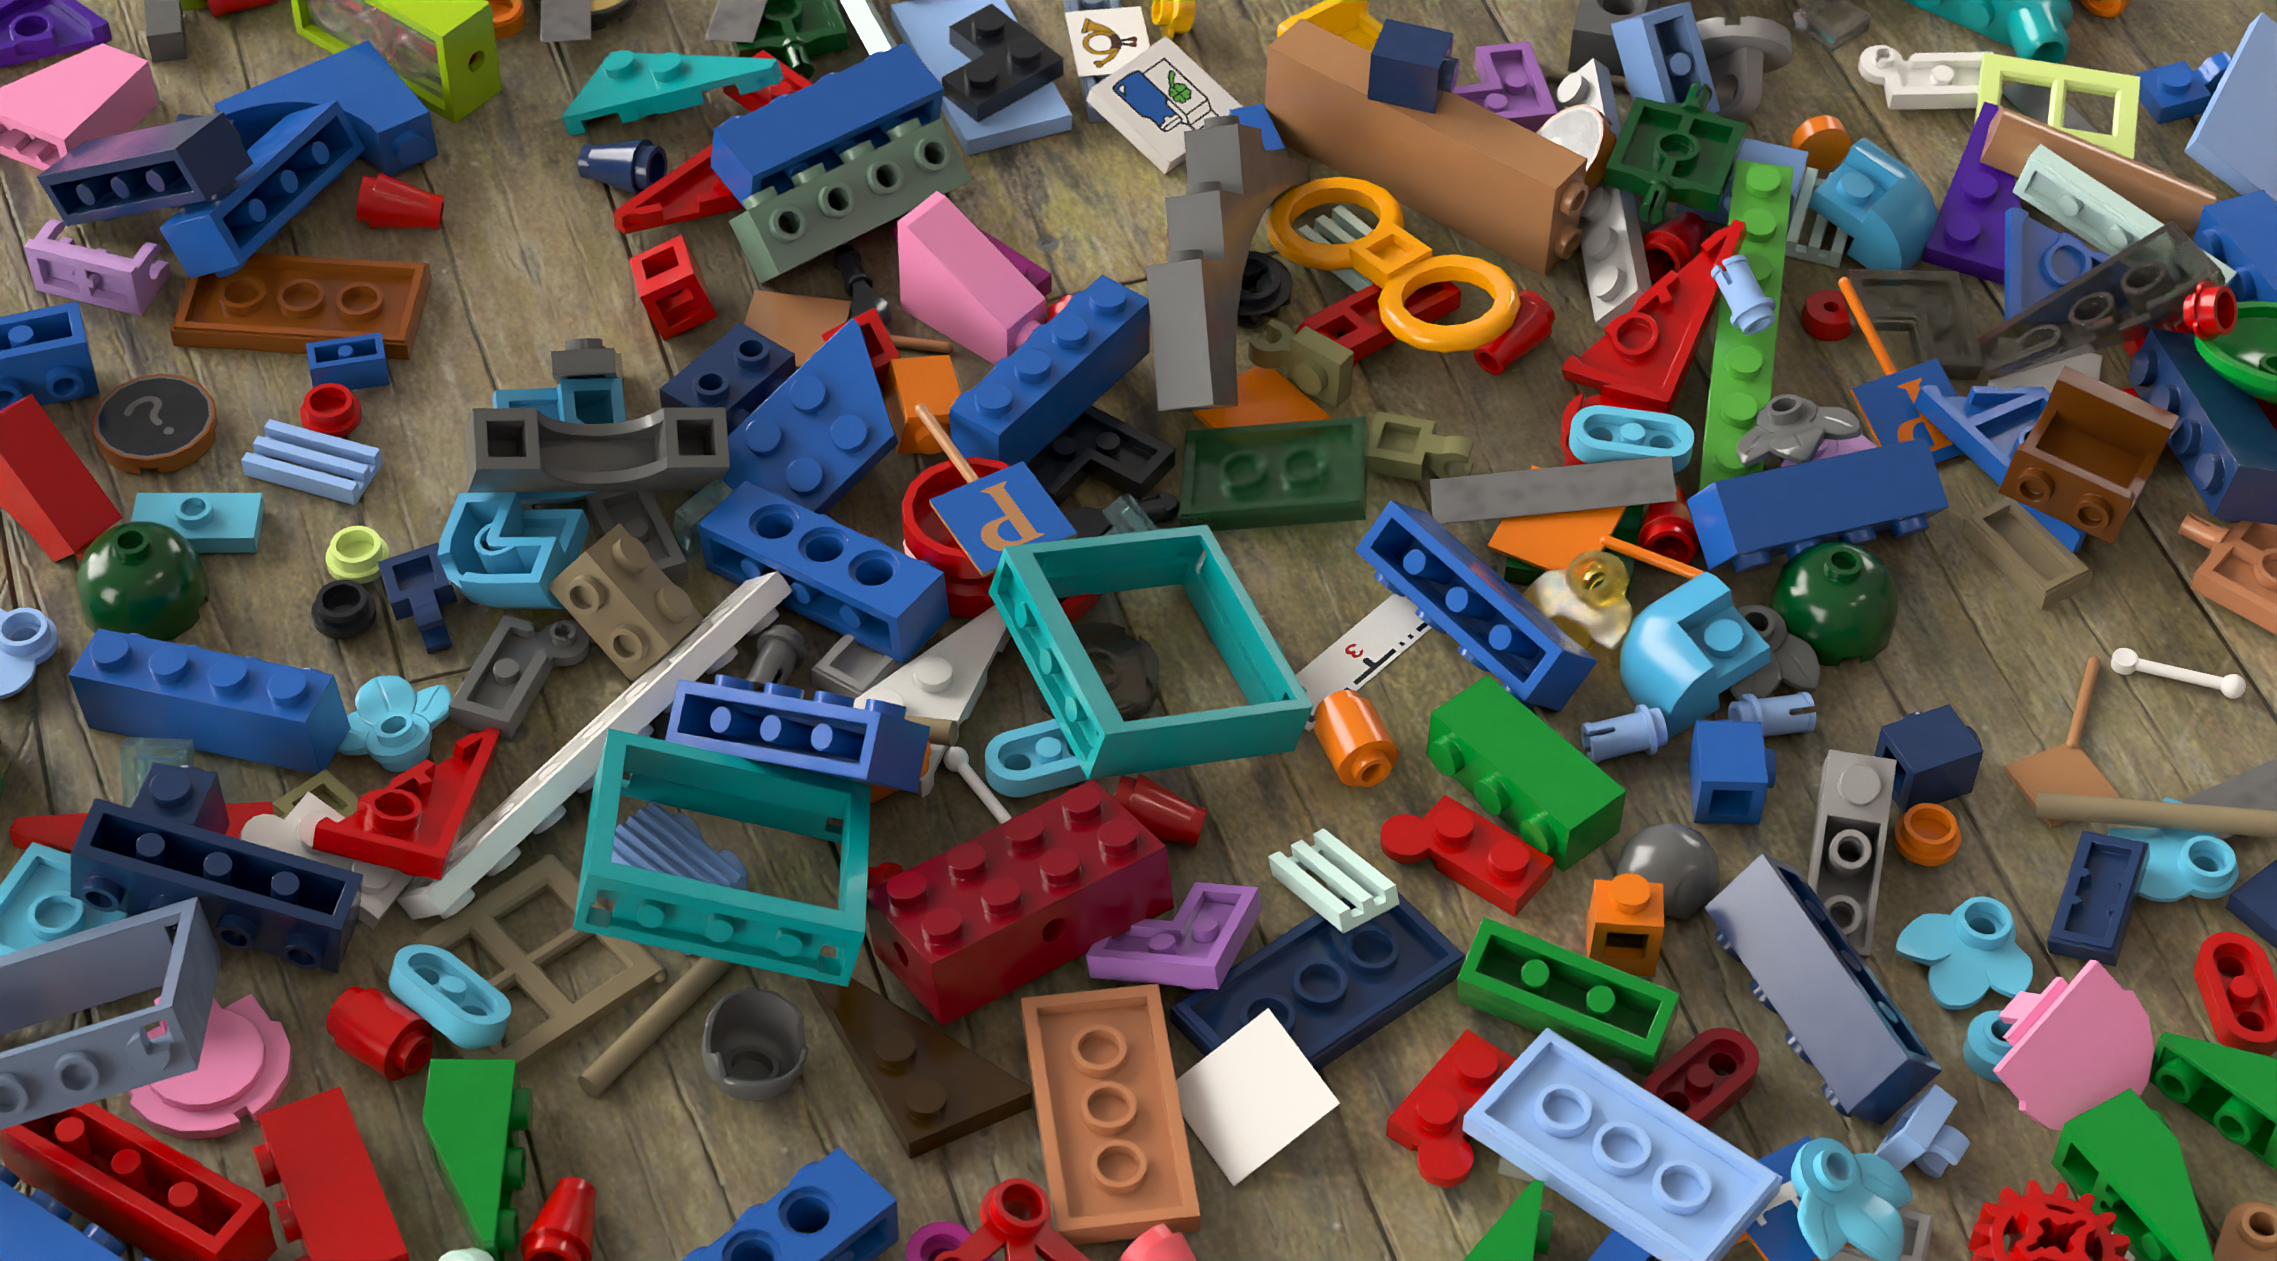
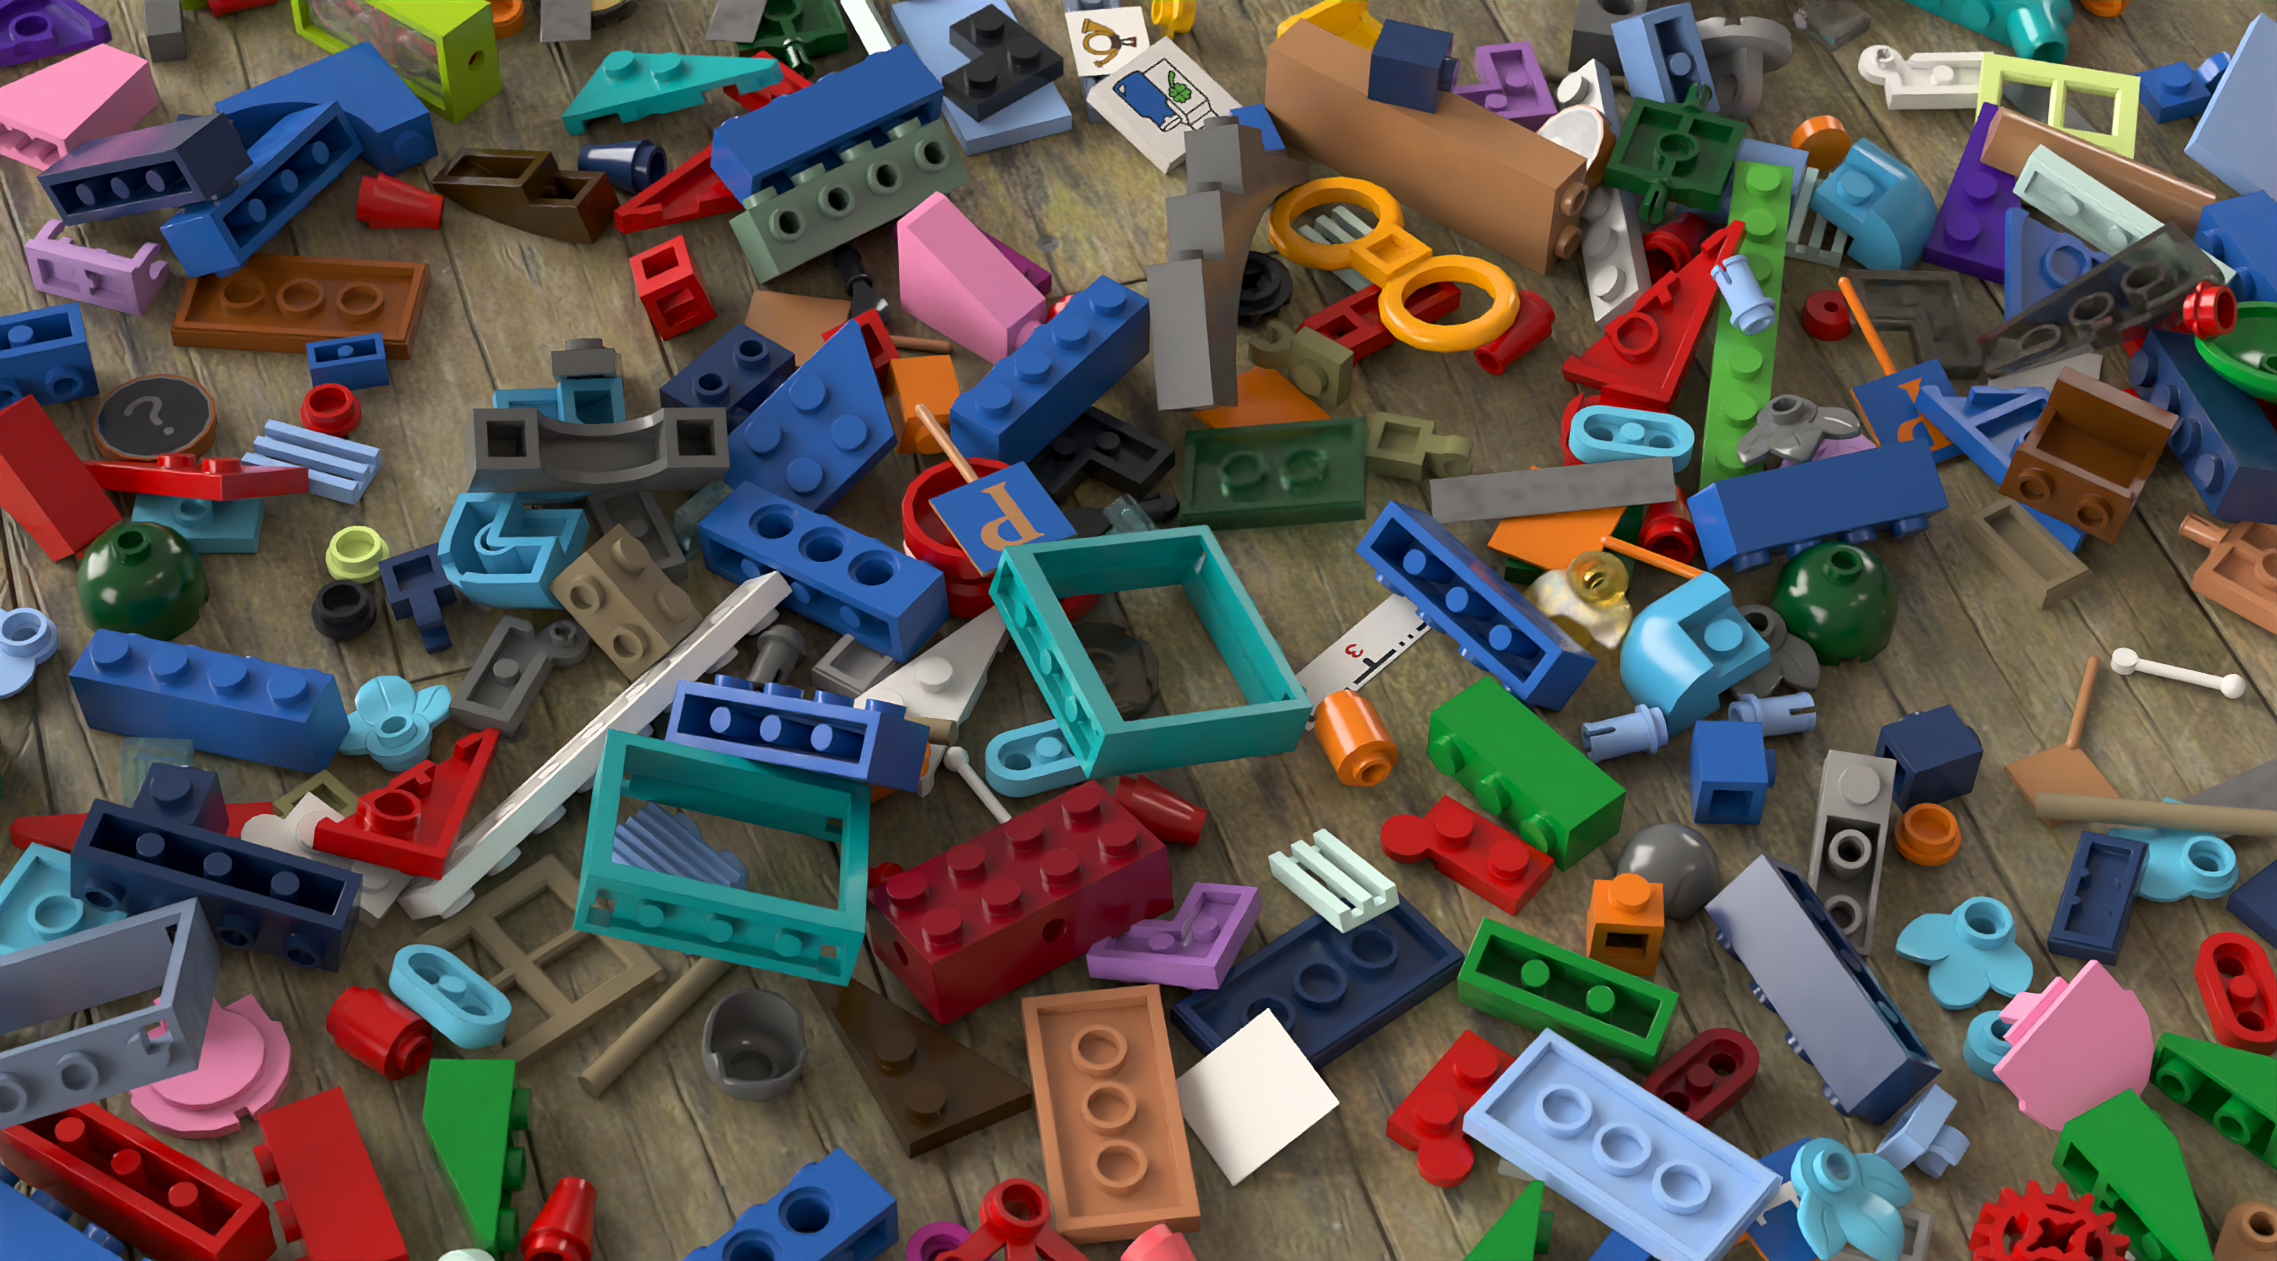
(212, 480): none -> red wing
(530, 192): none -> dark brown slope

